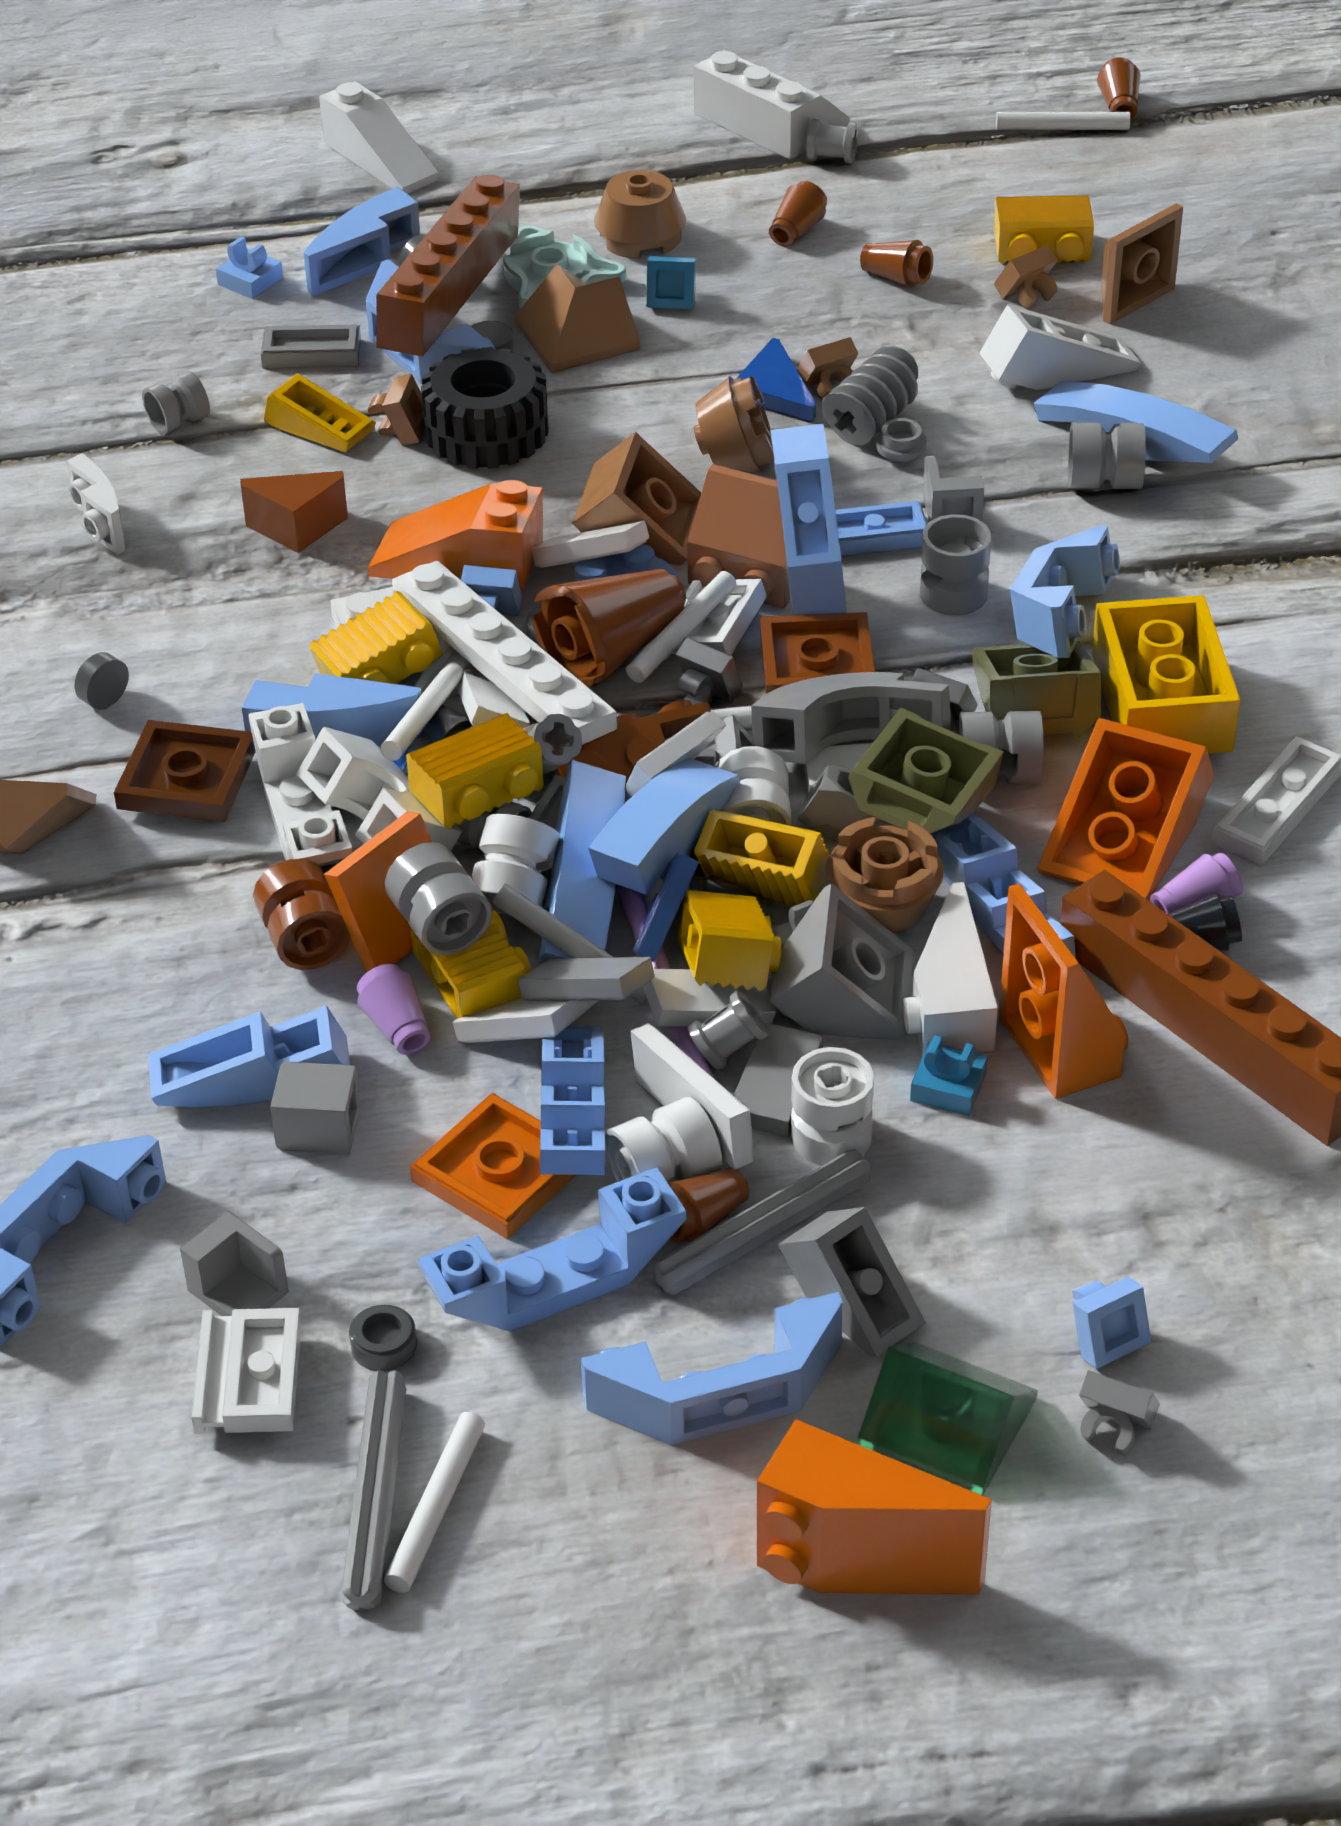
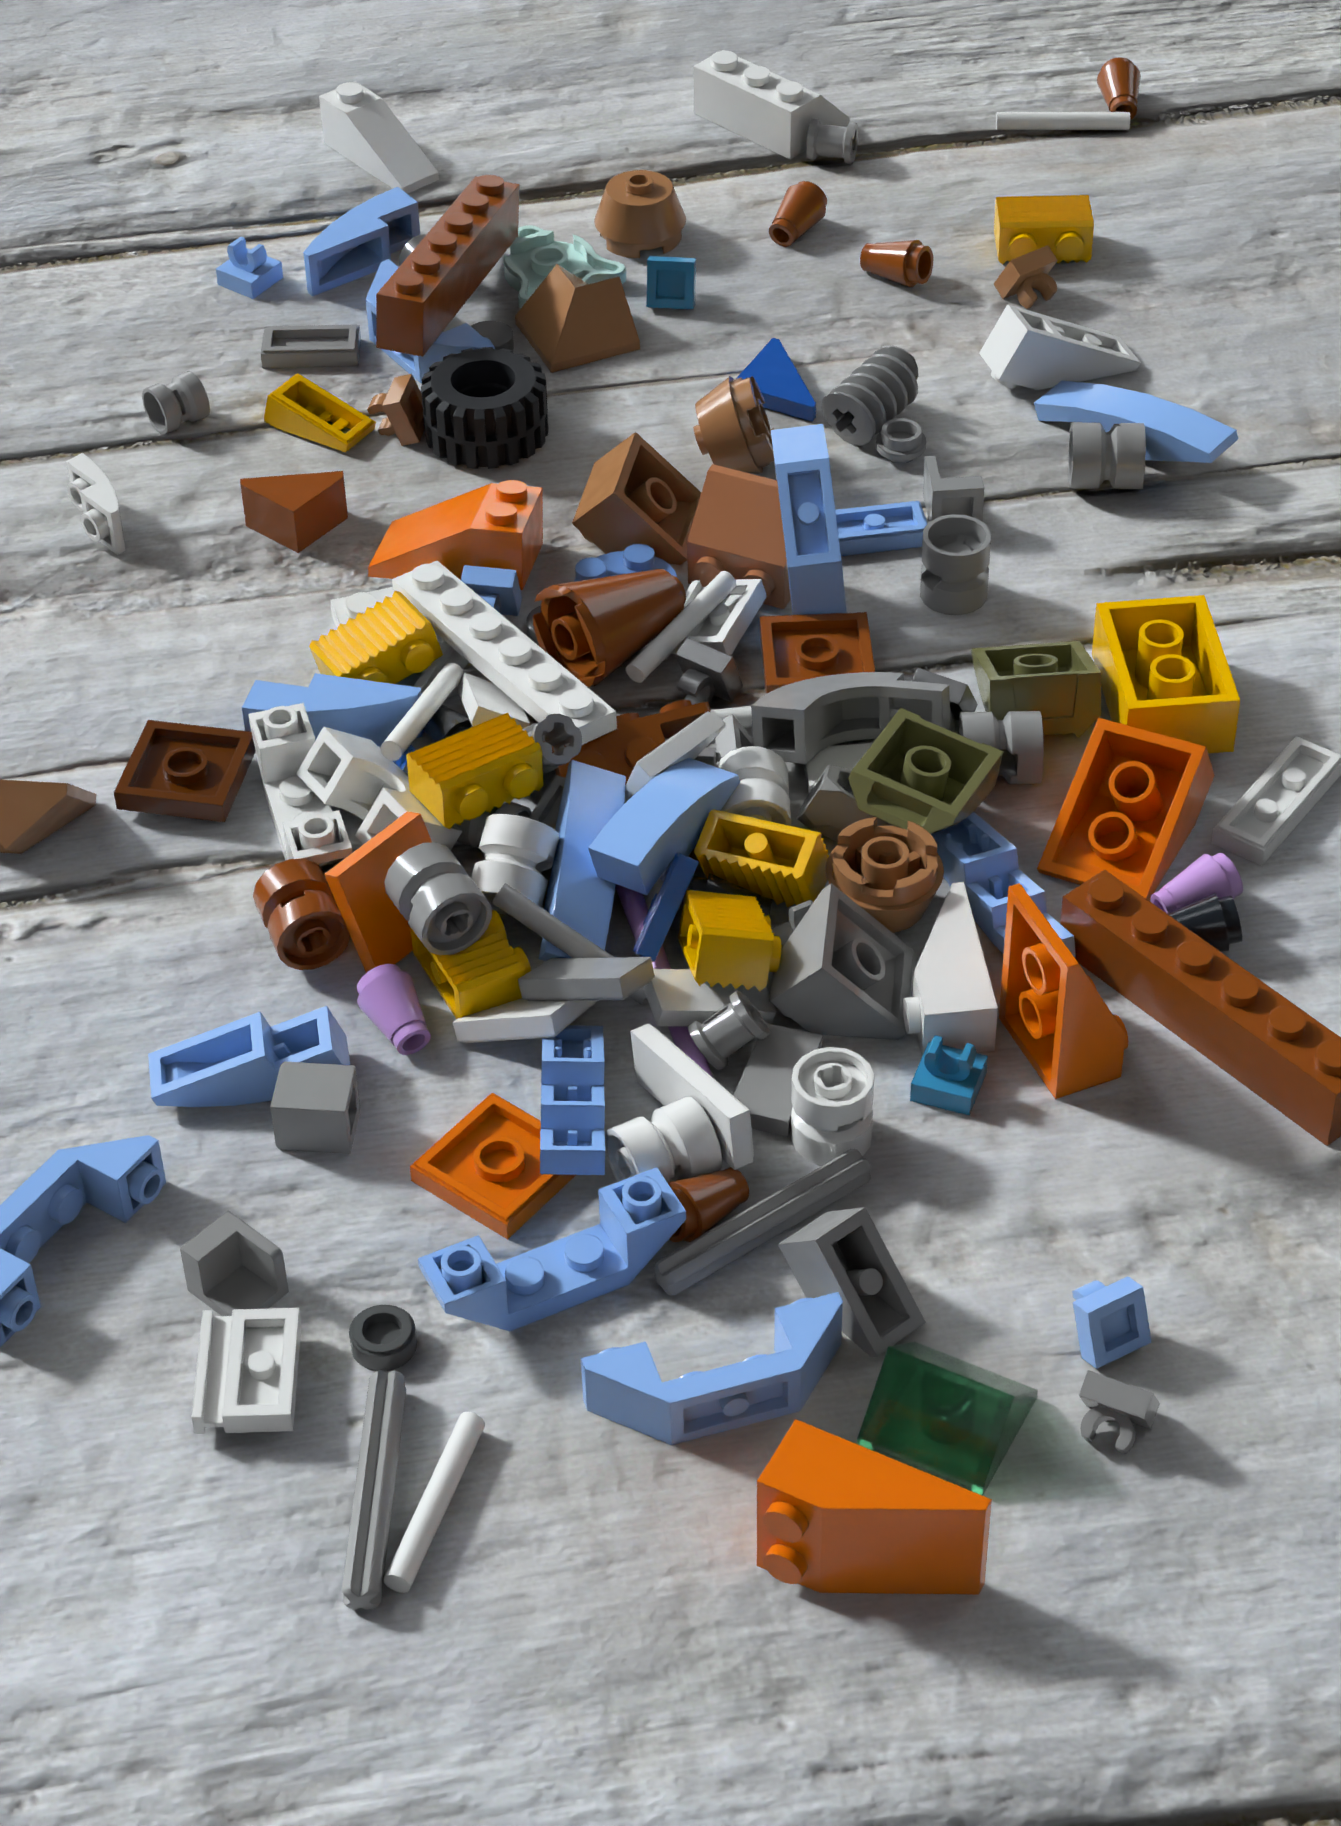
(101, 680): dark grey tile -> none
(590, 544): white tile -> none
(827, 363): medium nougat tile -> none
(1048, 585): light blue slope -> none
(1140, 264): medium nougat slope -> none

